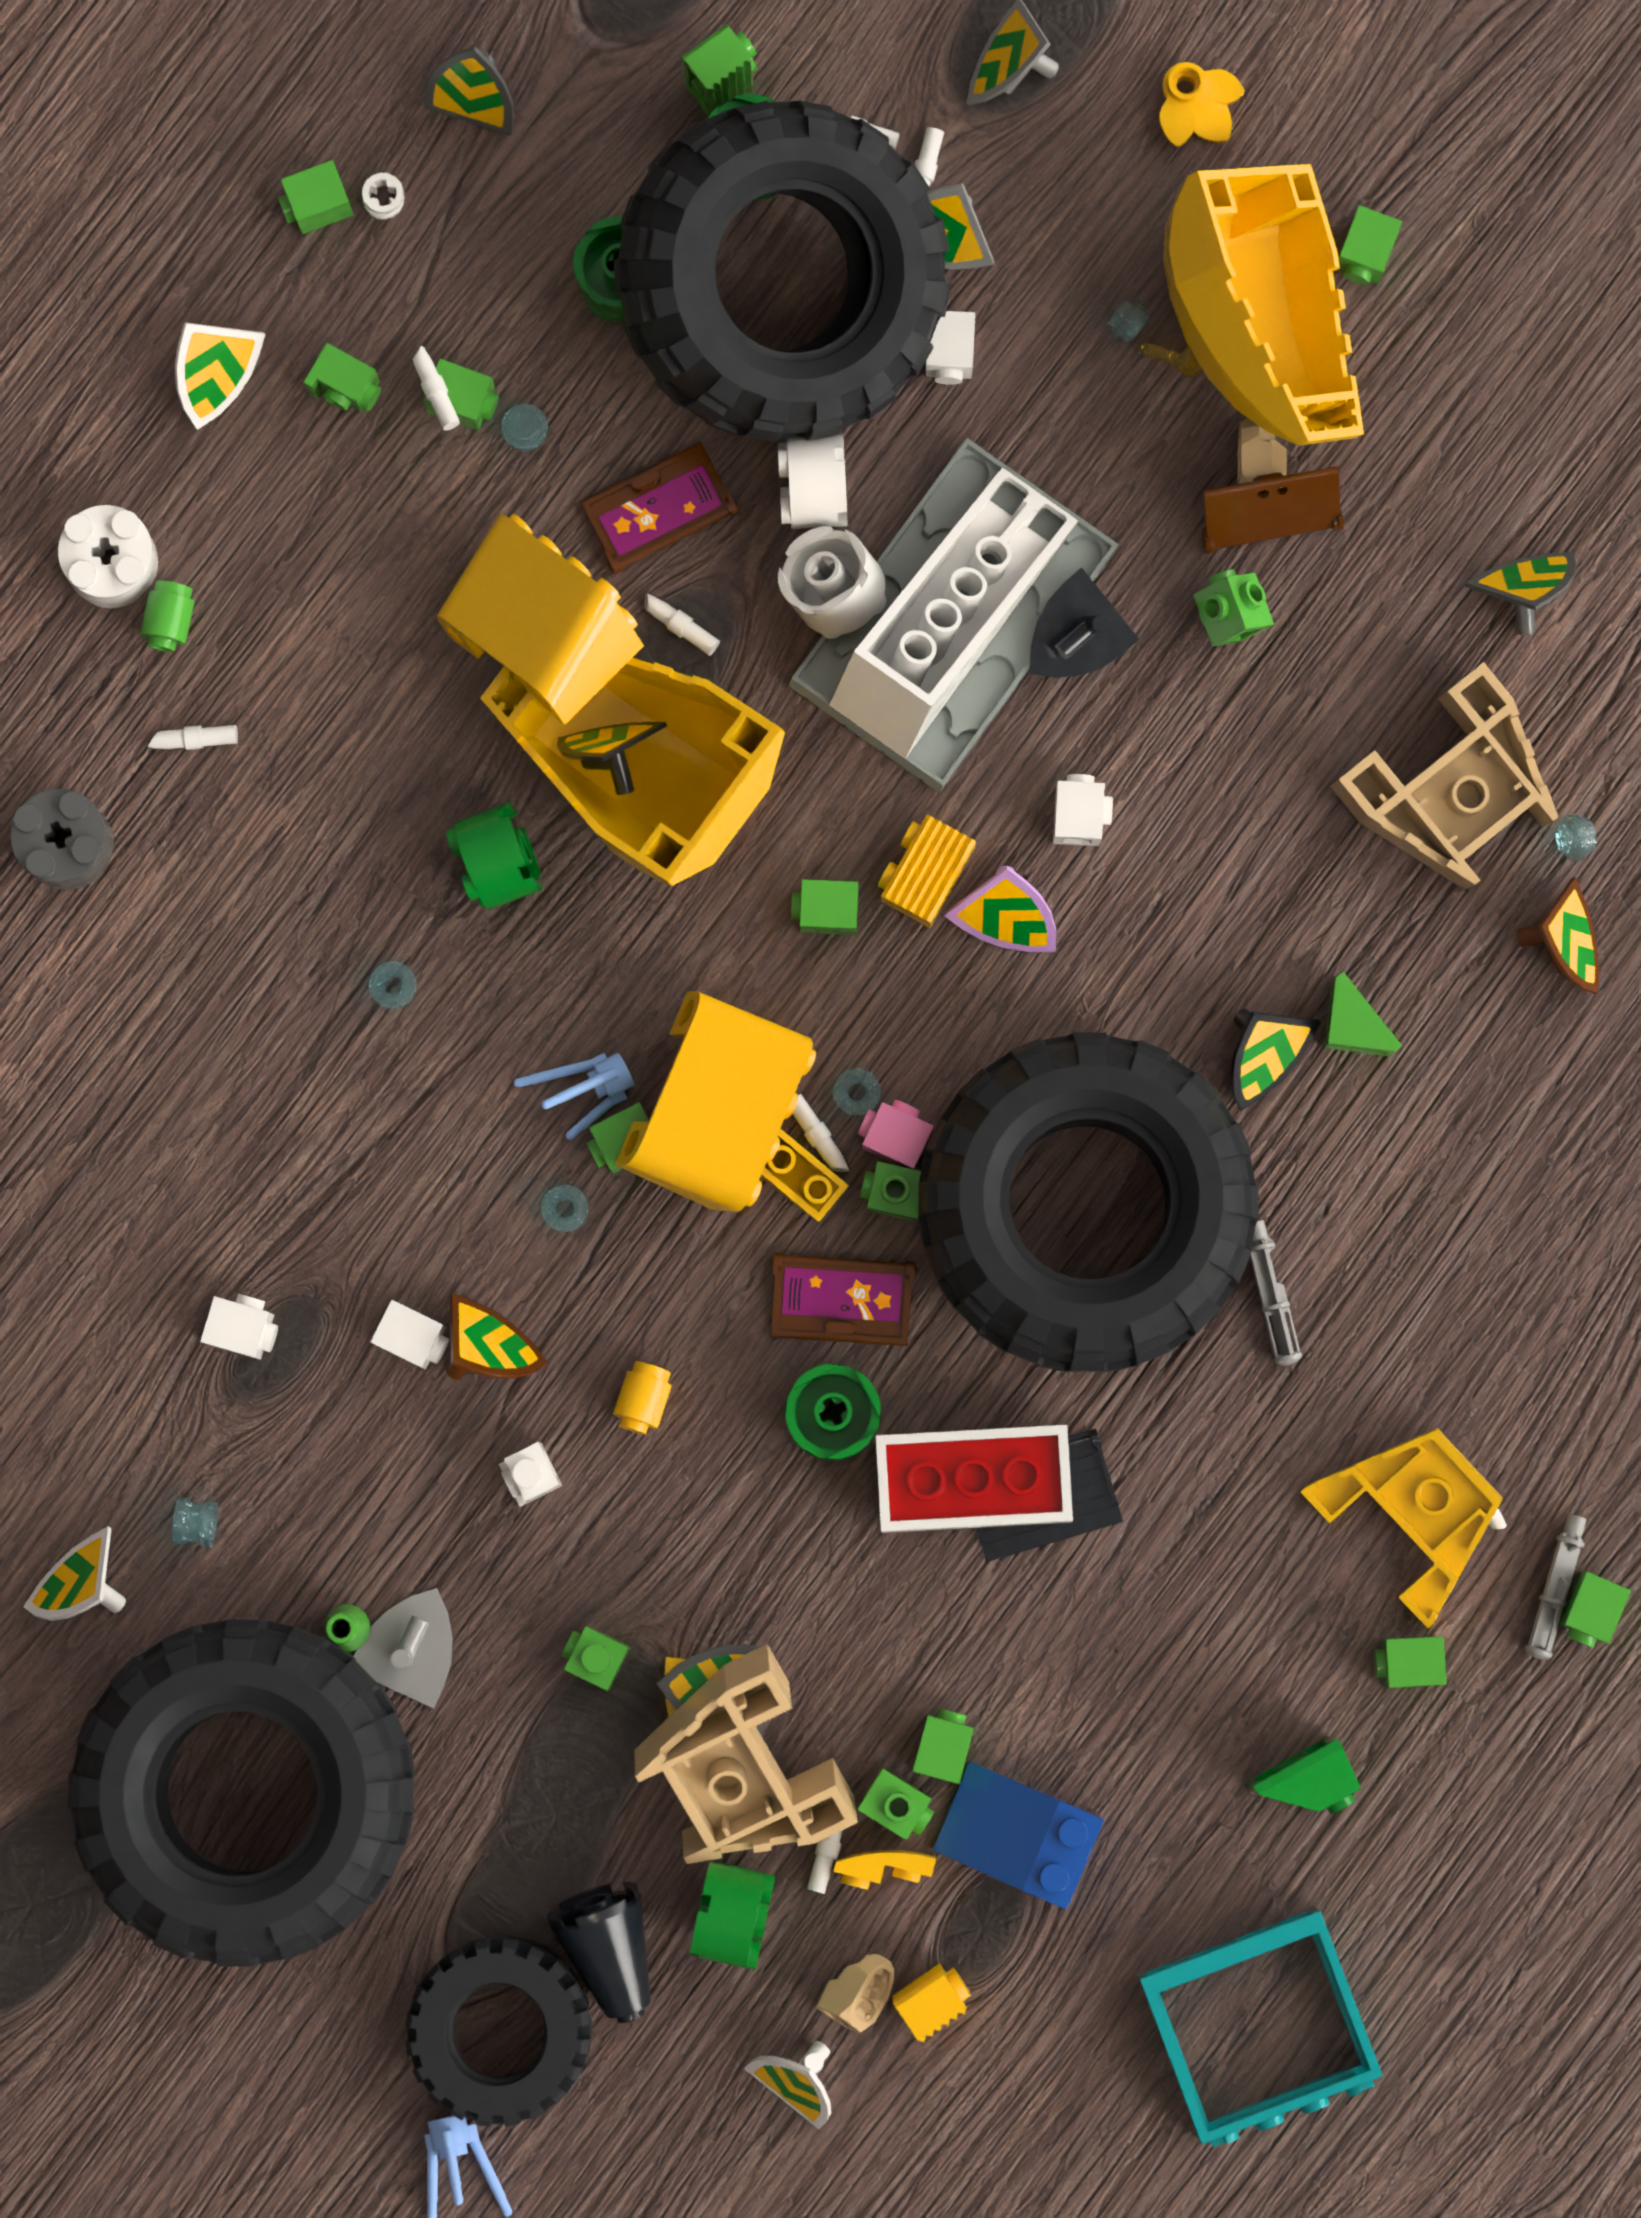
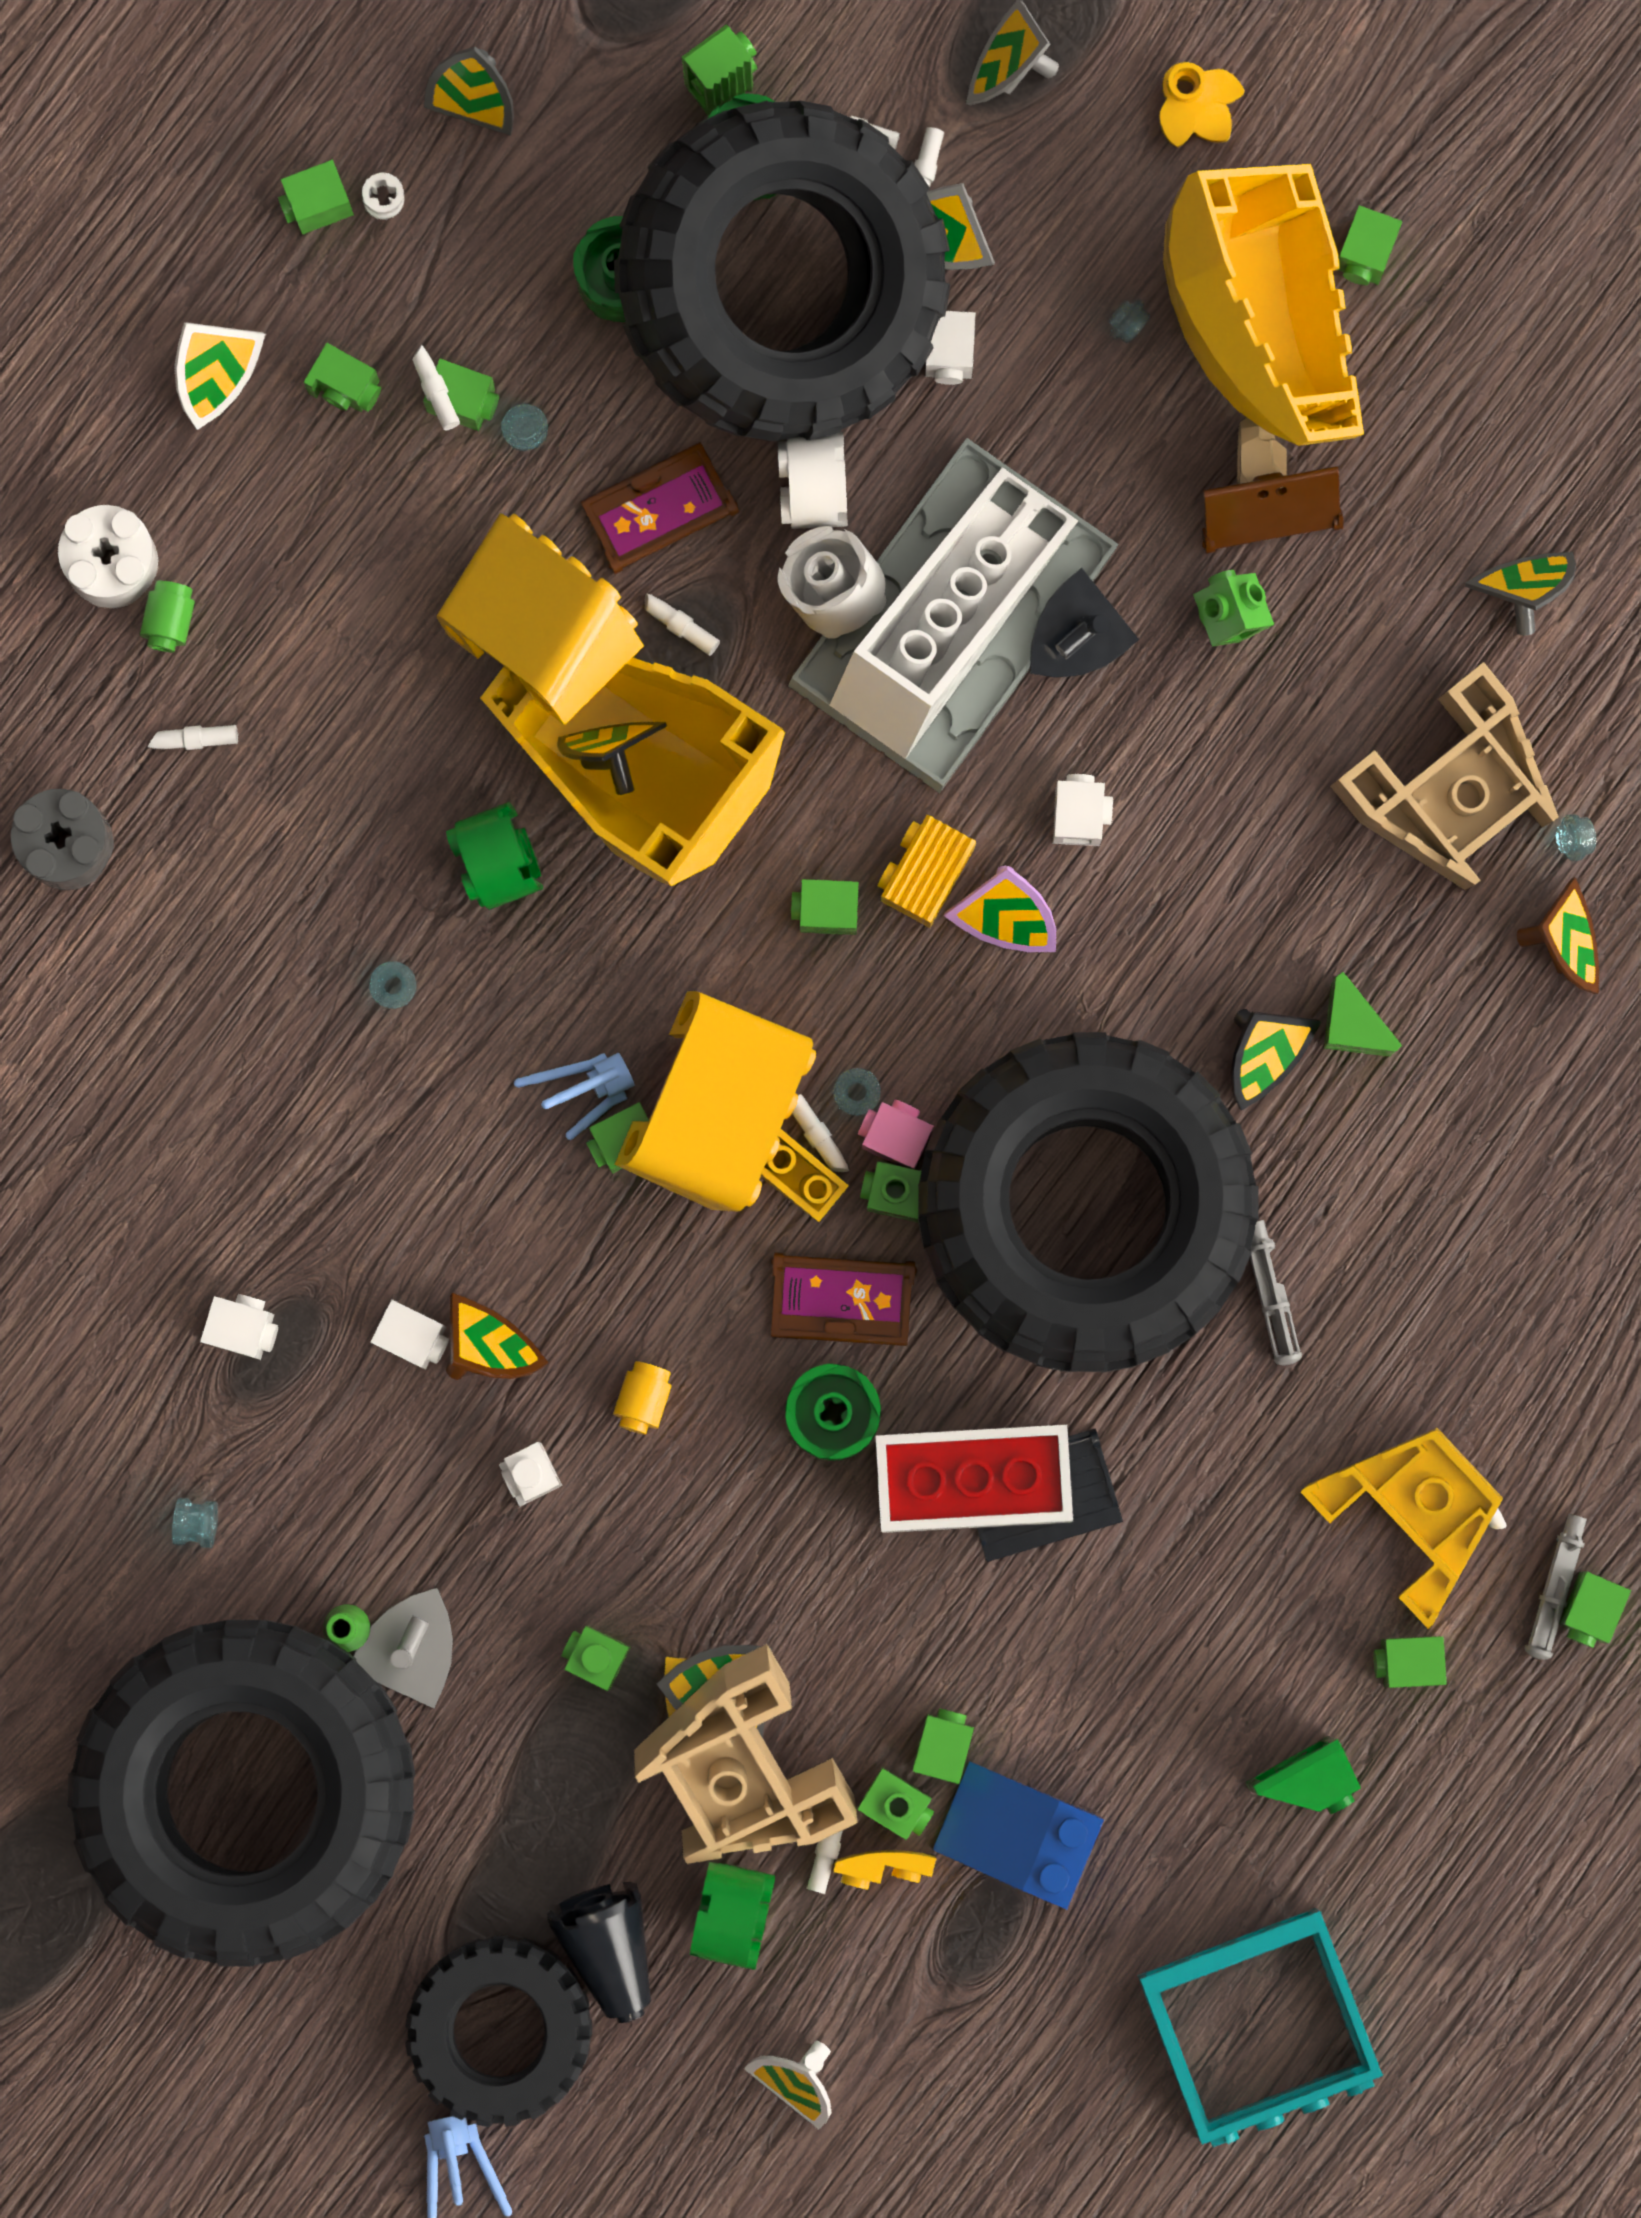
(77, 1582): shield -> none
(554, 1197): clear light blue plate -> none
(858, 1993): tan rock -> none
(931, 2001): yellow brick -> none
(1184, 362): clear yellow hand -> none

